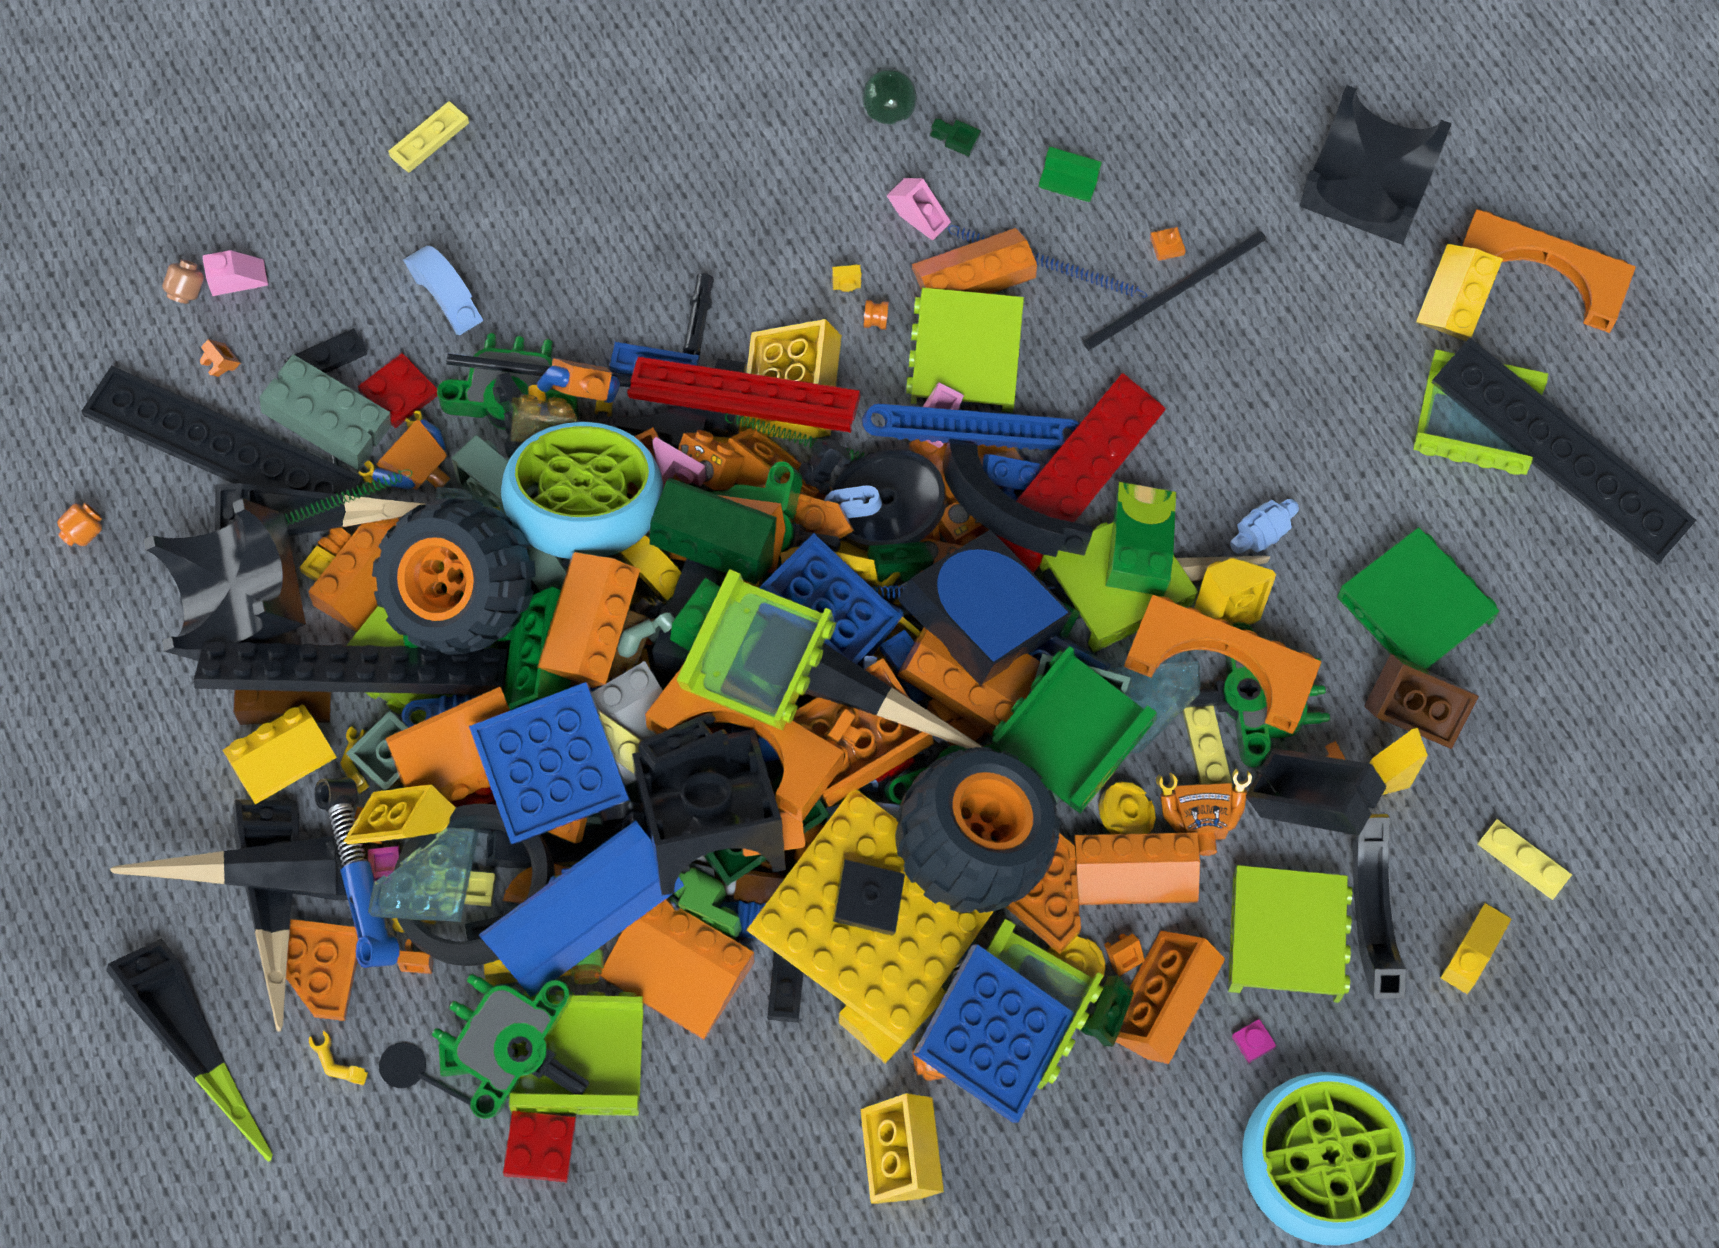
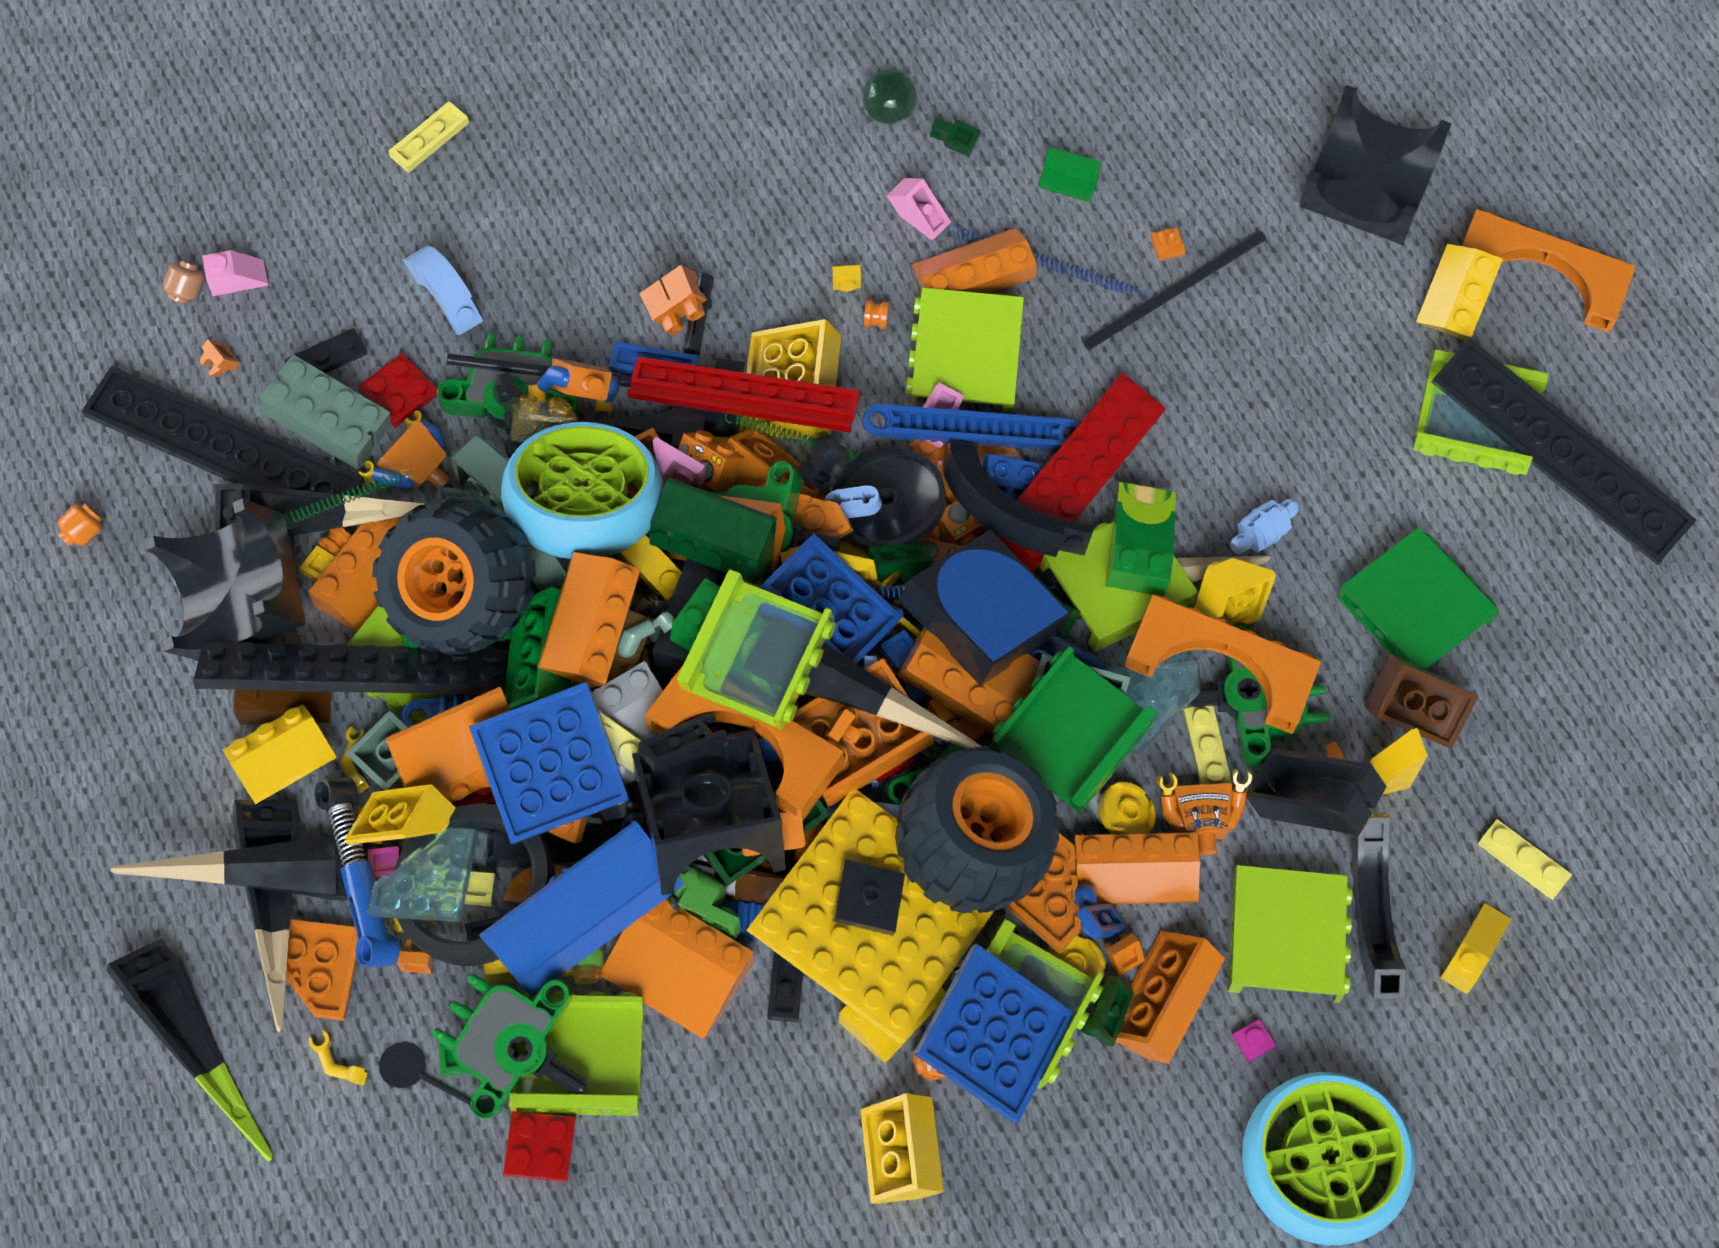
(674, 298): none -> orange hips
(1096, 919): none -> blue plate

